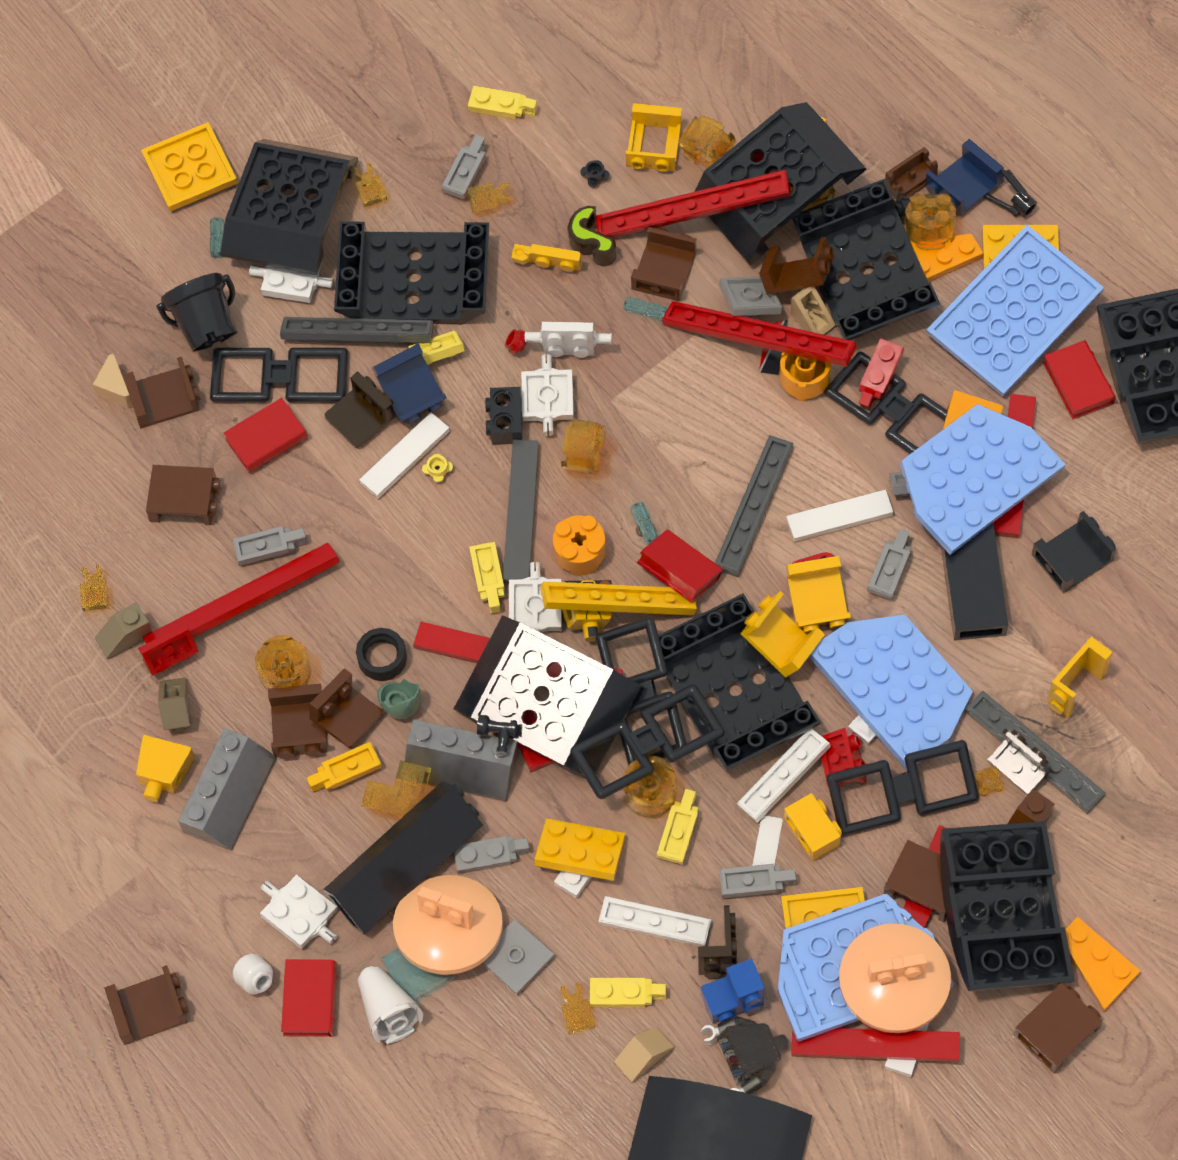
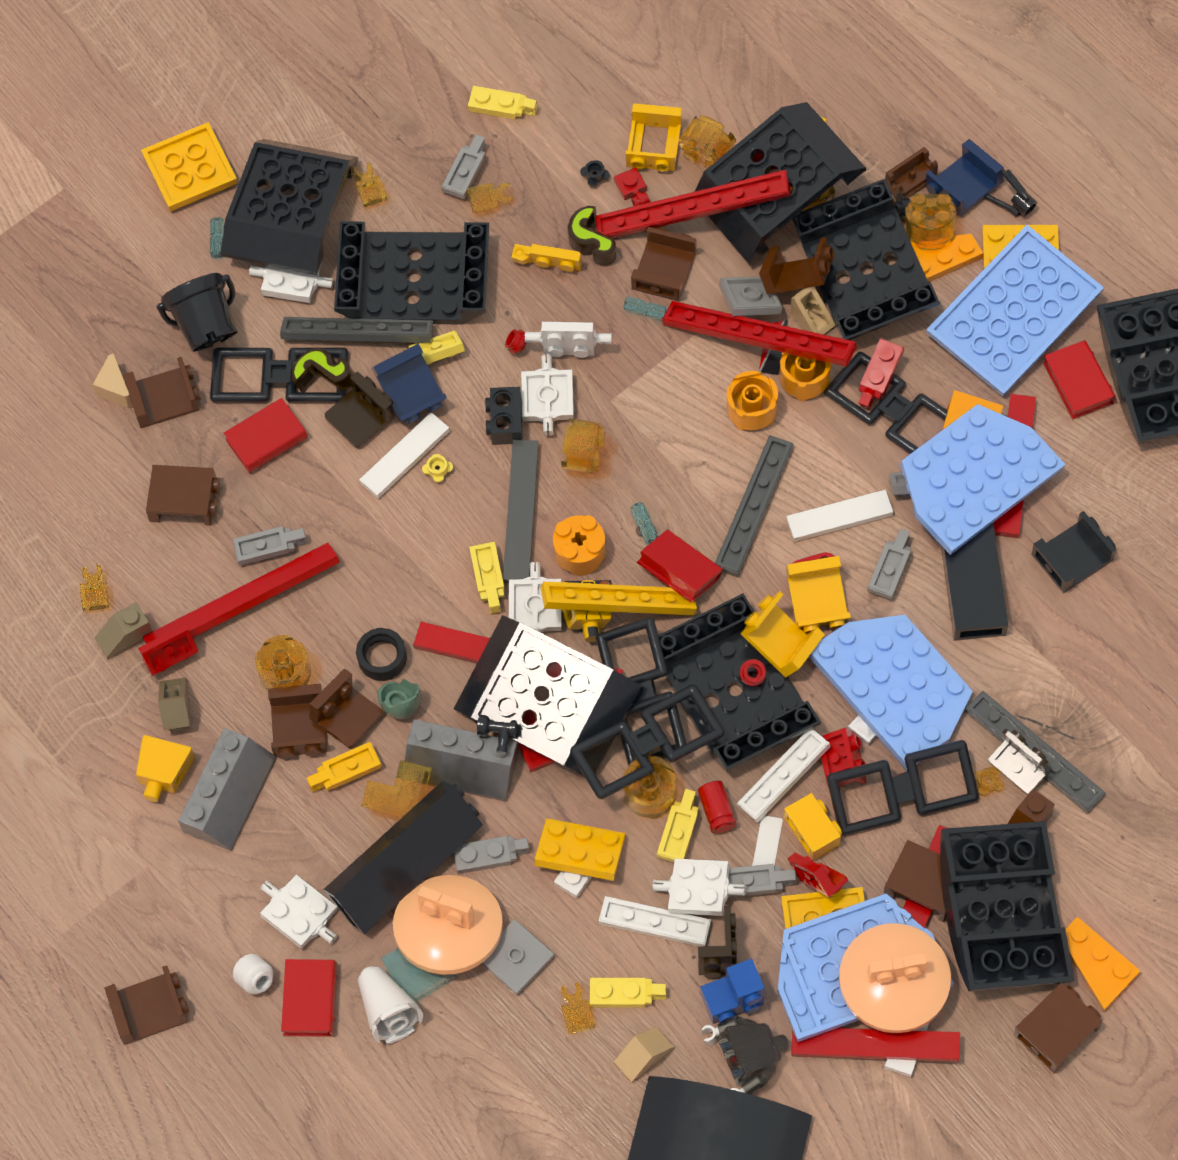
(321, 362): none -> dark brown animal
(632, 186): none -> red plate
(699, 887): none -> white plate
(717, 807): none -> red piece
(752, 401): none -> light orange brick
(760, 669): none -> red plate
(817, 876): none -> red bracket
(1093, 658): yellow panel -> none

